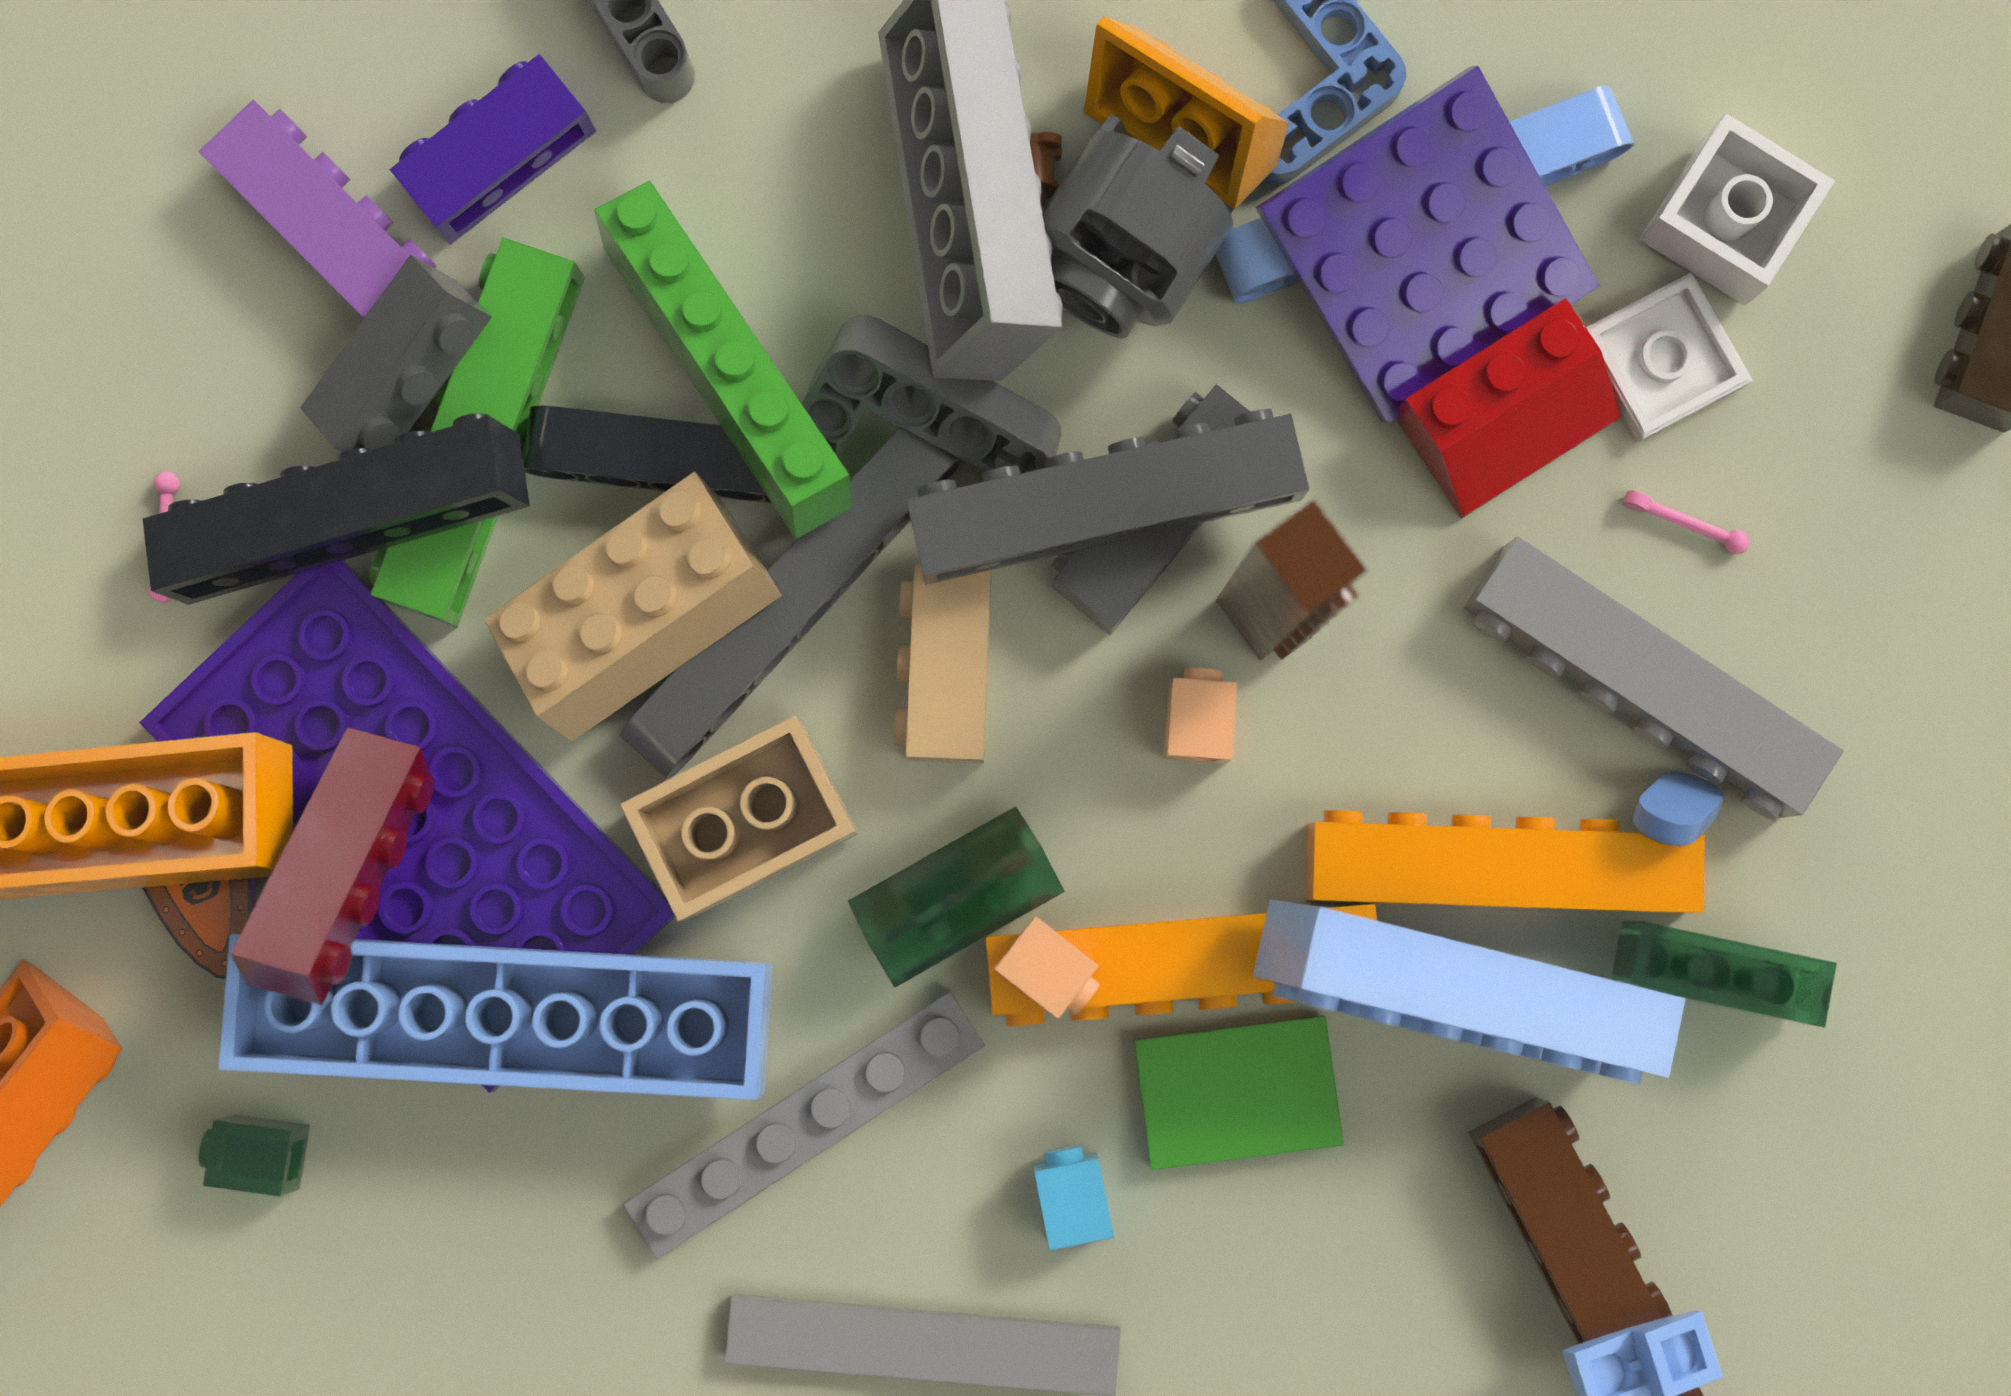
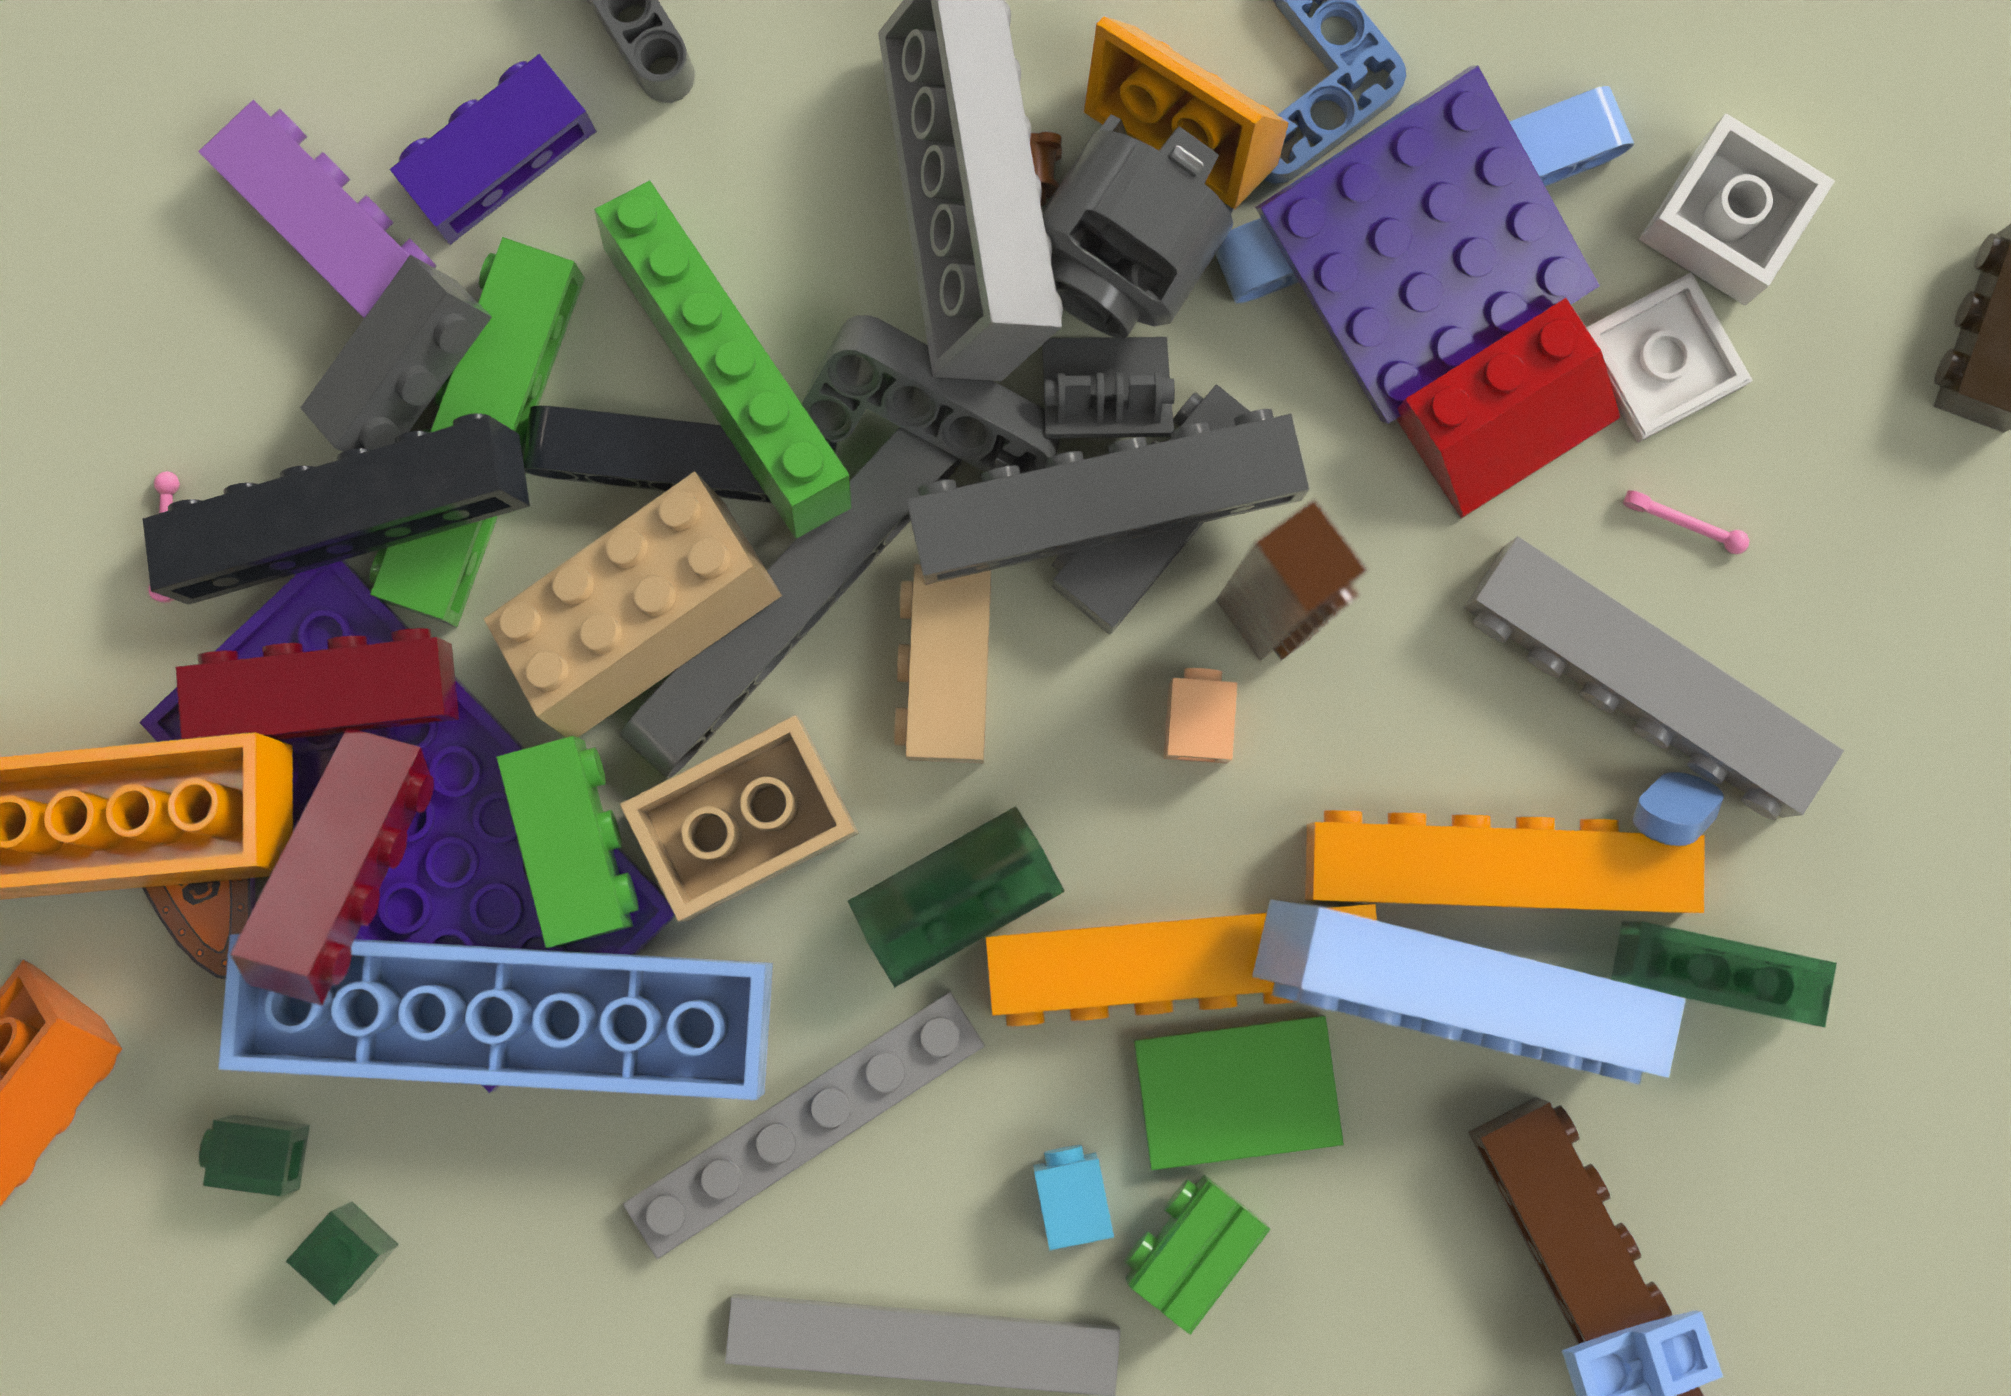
(320, 690): none -> dark red brick
(342, 1253): none -> clear green brick
(567, 841): none -> bright green brick
(1049, 969): light nougat brick -> none
(1107, 387): none -> dark grey hinge
(1194, 1252): none -> bright green brick

